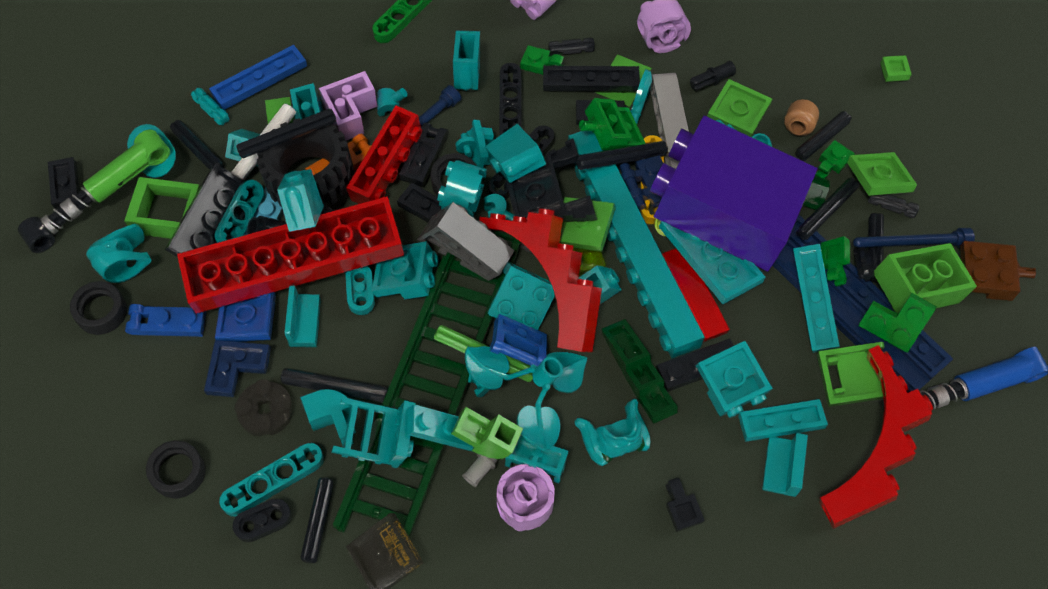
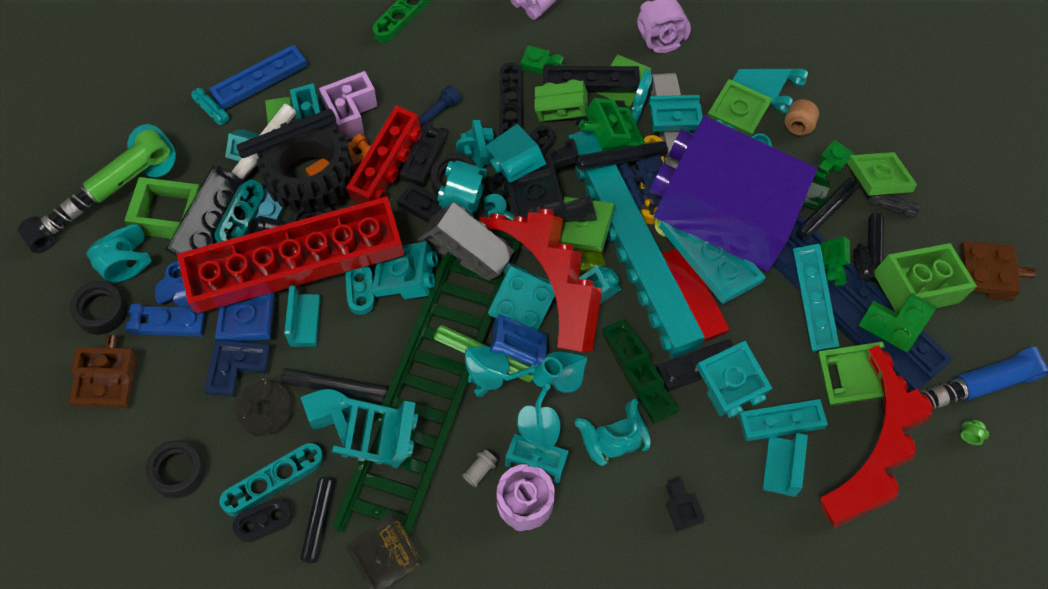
(62, 180): black plate -> none
(102, 375): none -> reddish brown plate
(171, 287): none -> blue plate
(194, 144): black axle -> none
(300, 200): teal torso -> none
(388, 98): teal piece -> none
(433, 426): teal plate -> none
(466, 60): teal torso -> none
(489, 438): bright green brick -> none
(561, 100): none -> bright green brick
(571, 46): black axle -> none
(675, 112): none -> teal plate
(713, 76): black axle -> none
(771, 82): none -> teal flag
(823, 135): black axle -> none
(895, 68): bright green plate -> none
(955, 238): dark blue piece -> none
(974, 432): none -> bright green plate

